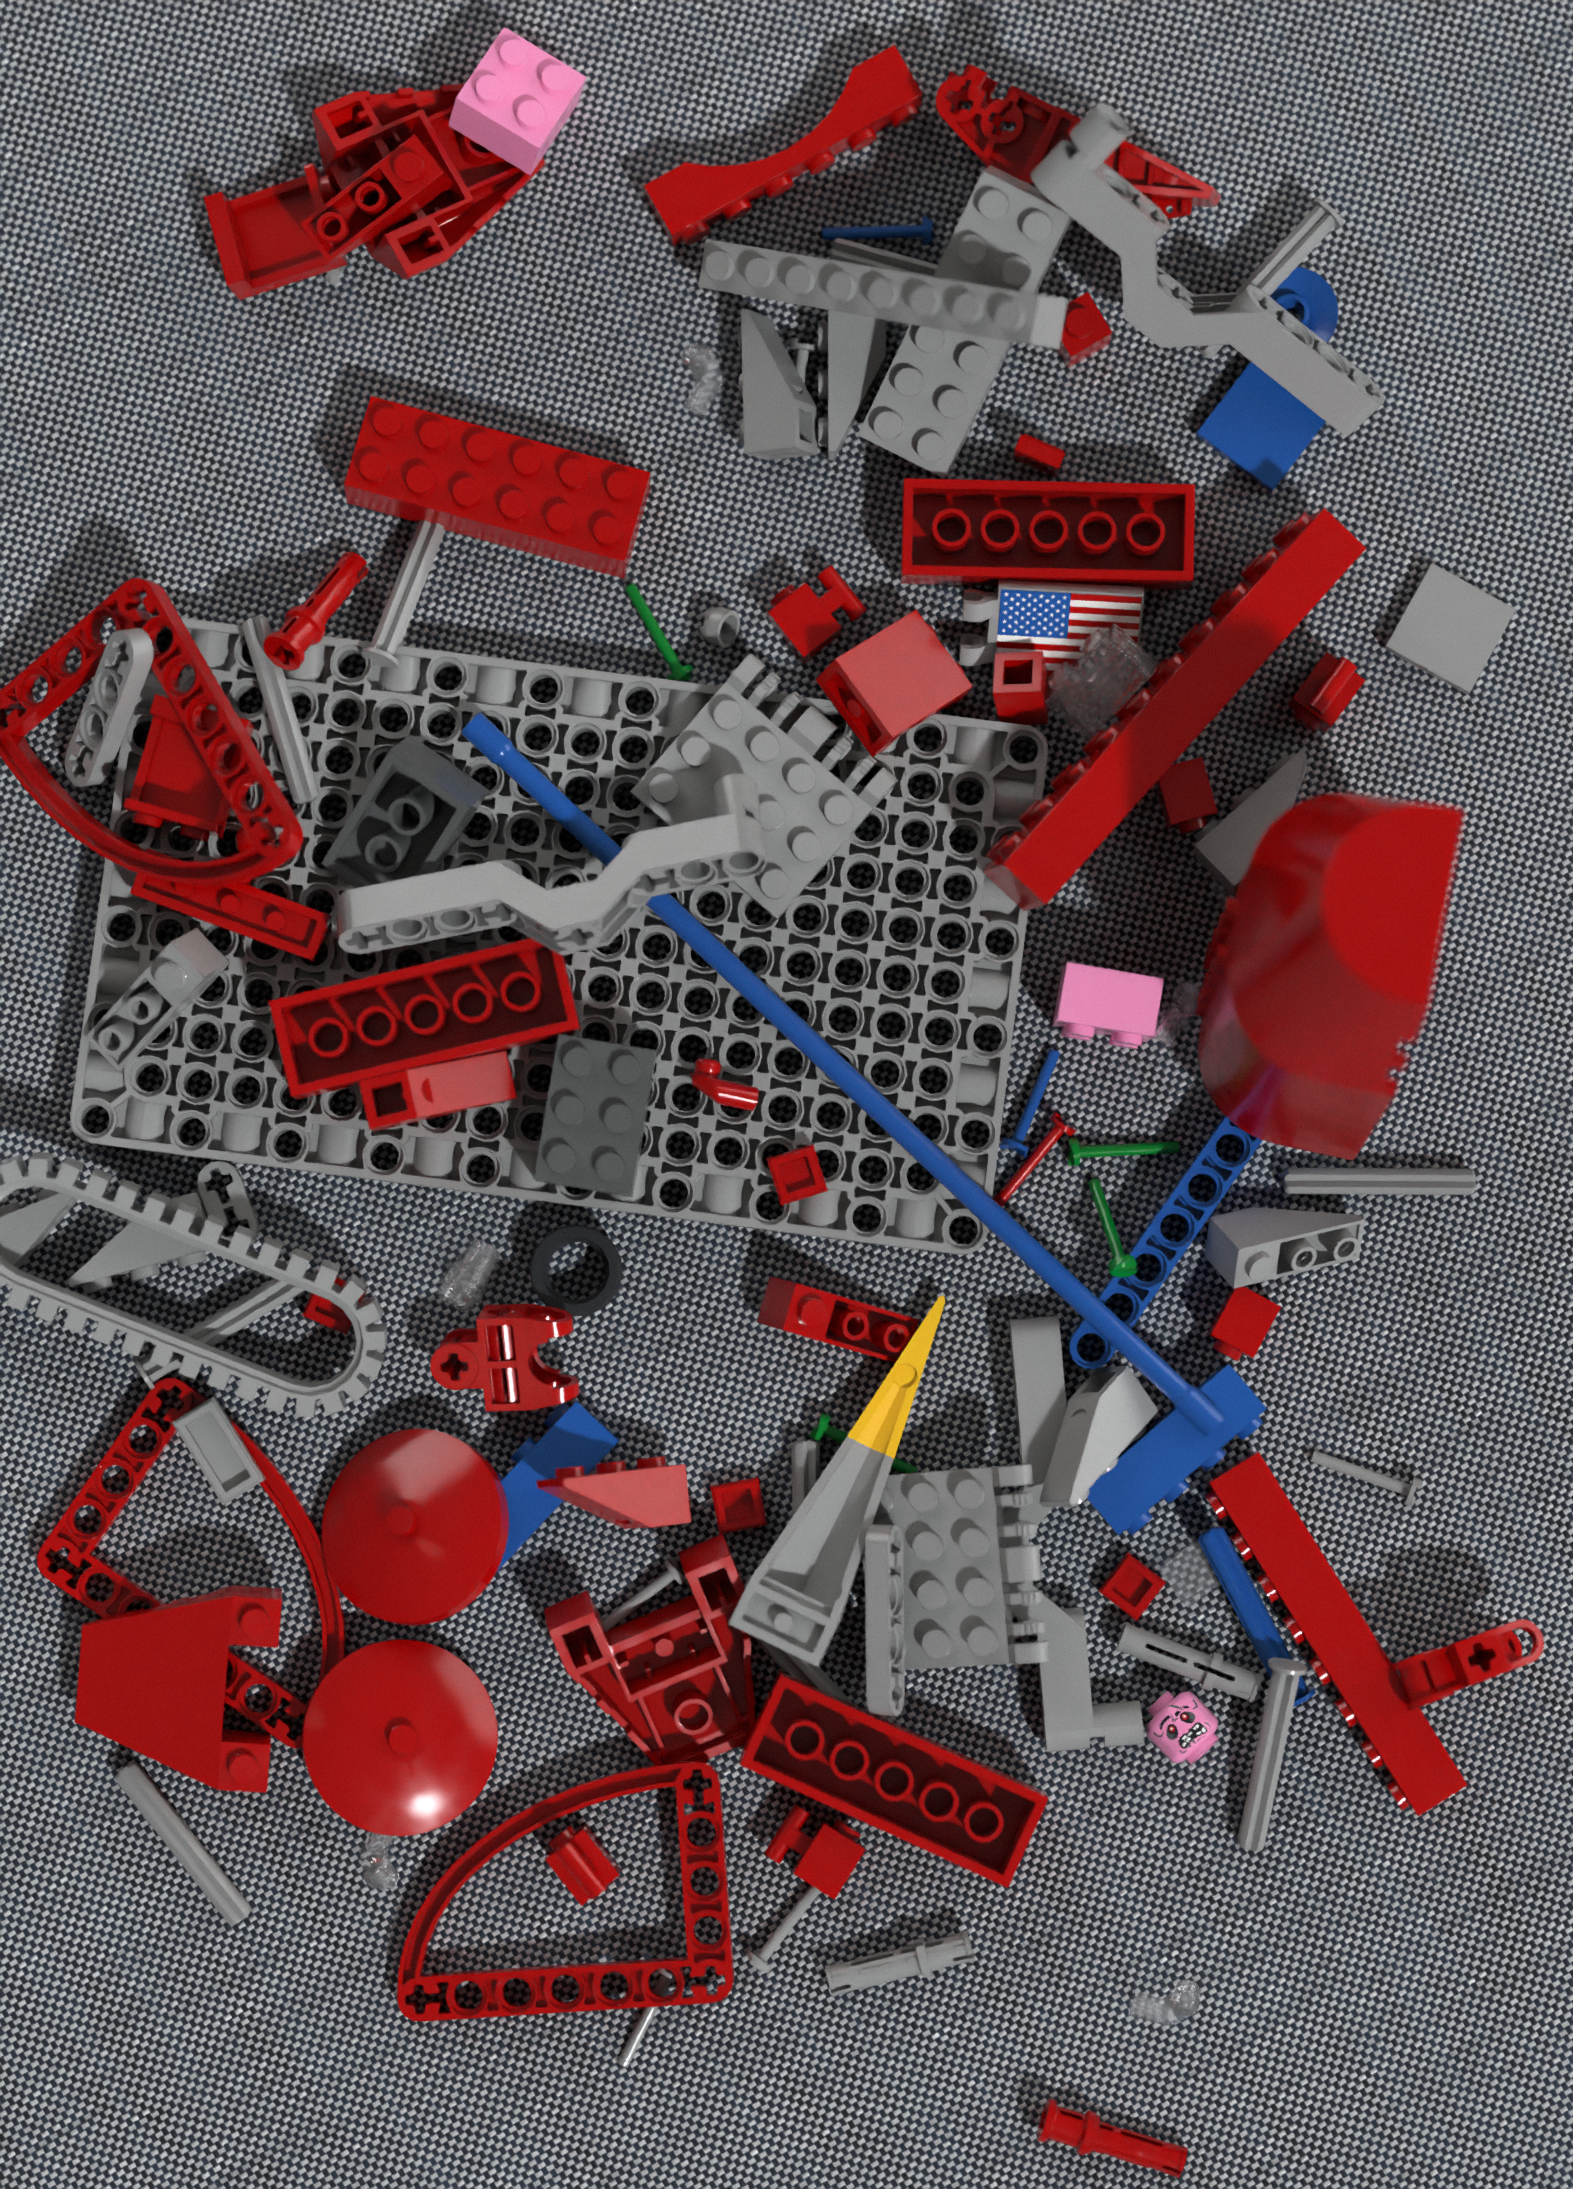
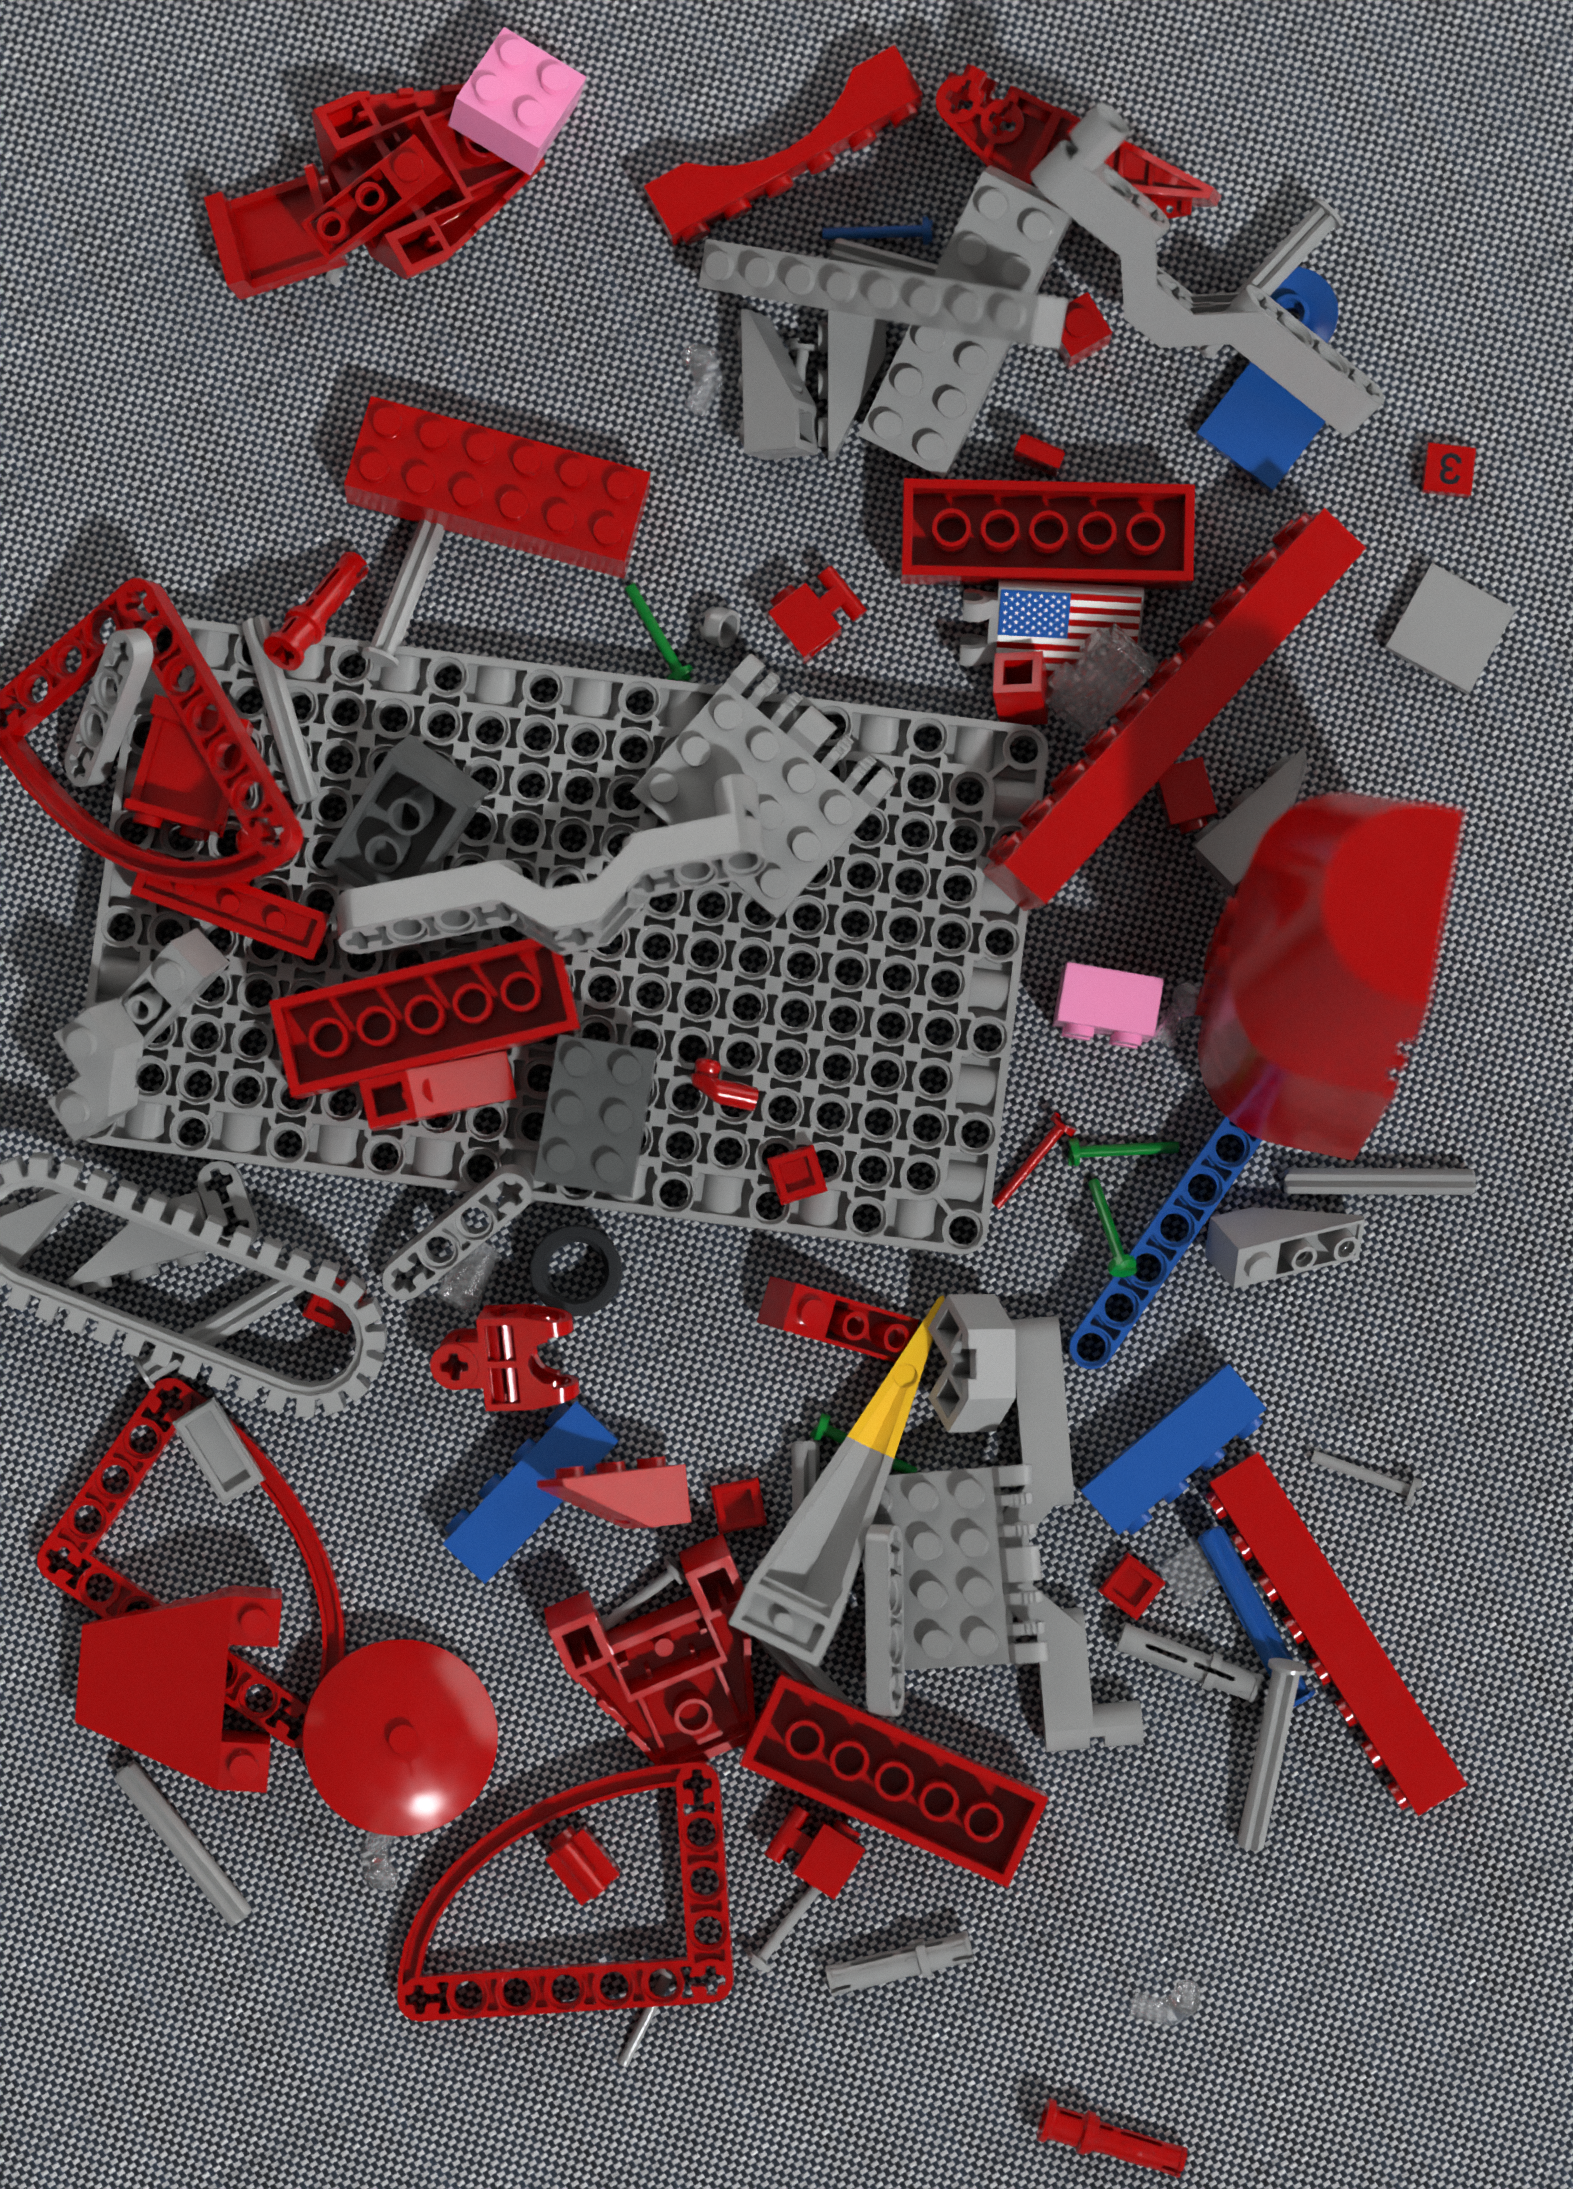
(105, 1053): none -> light grey brick
(415, 1527): red dish -> none
(462, 1236): none -> light grey beam
(893, 682): panel -> none
(981, 1363): none -> light grey brick
(1031, 1106): blue piece -> none
(1096, 1428): light grey slope -> none
(1182, 1727): bright pink head -> none
(1185, 1397): blue piece -> none
(1242, 1323): red brick -> none
(1325, 693): red brick -> none
(1448, 470): none -> red tile
(1467, 1662): red piece -> none

